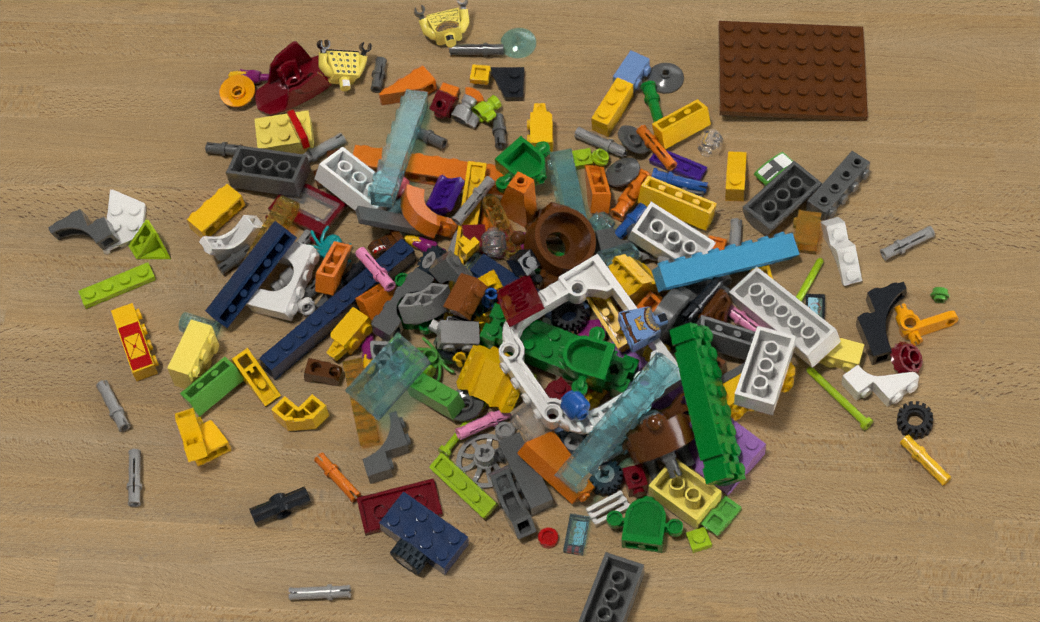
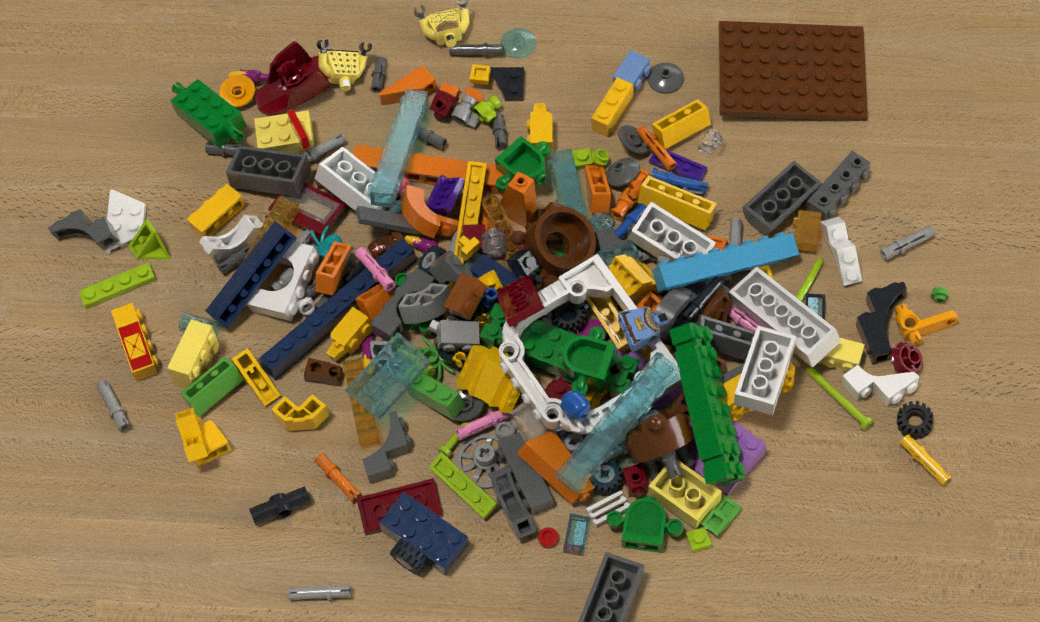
(134, 497): light grey pin -> none
(208, 113): none -> green brick
(477, 195): light grey pin -> none
(603, 143): light grey pin -> none
(652, 99): green pin -> none
(735, 176): yellow slope -> none
(772, 168): slope -> none

